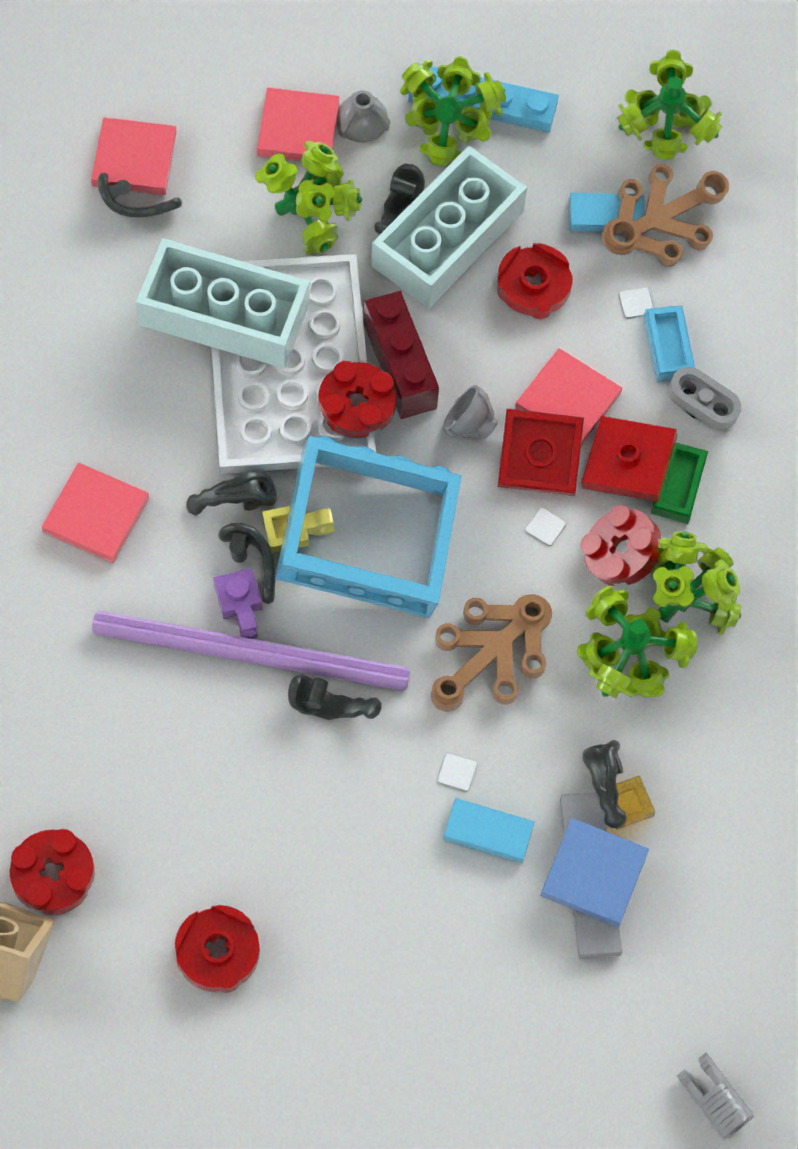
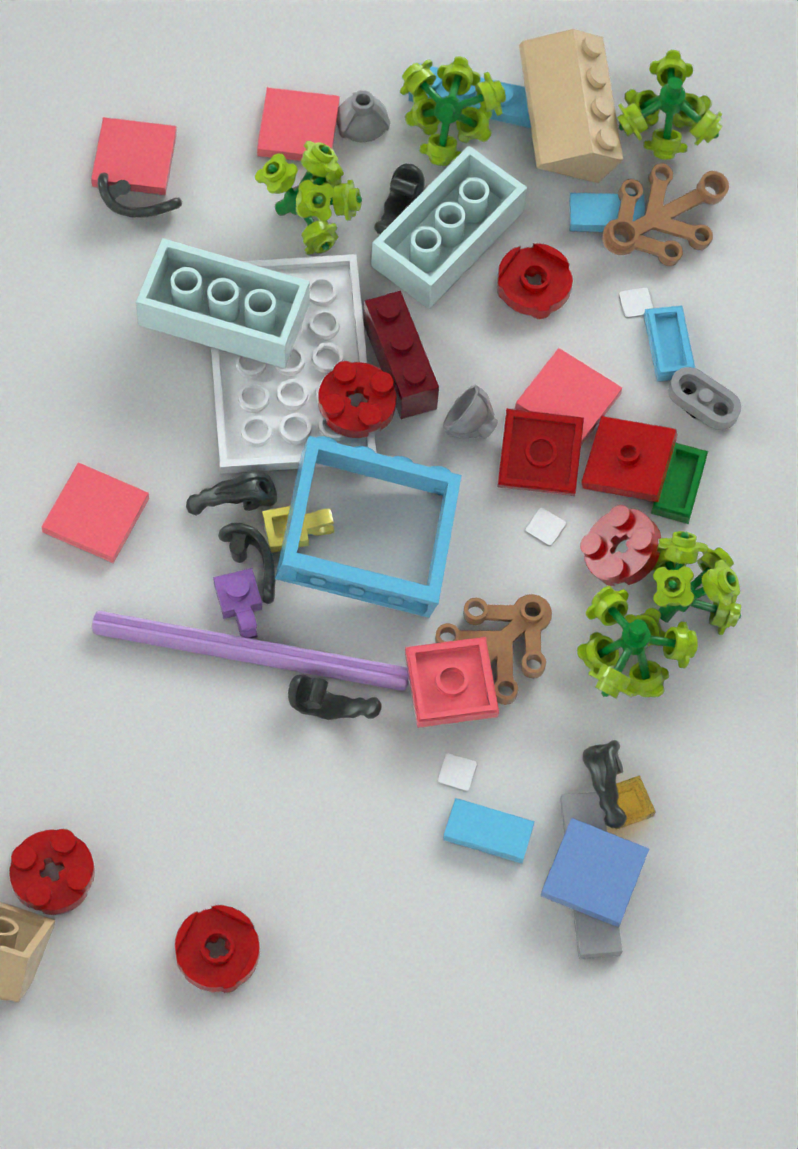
(451, 682): none -> coral tile
(571, 104): none -> tan slope
(720, 1104): light grey hinge -> none

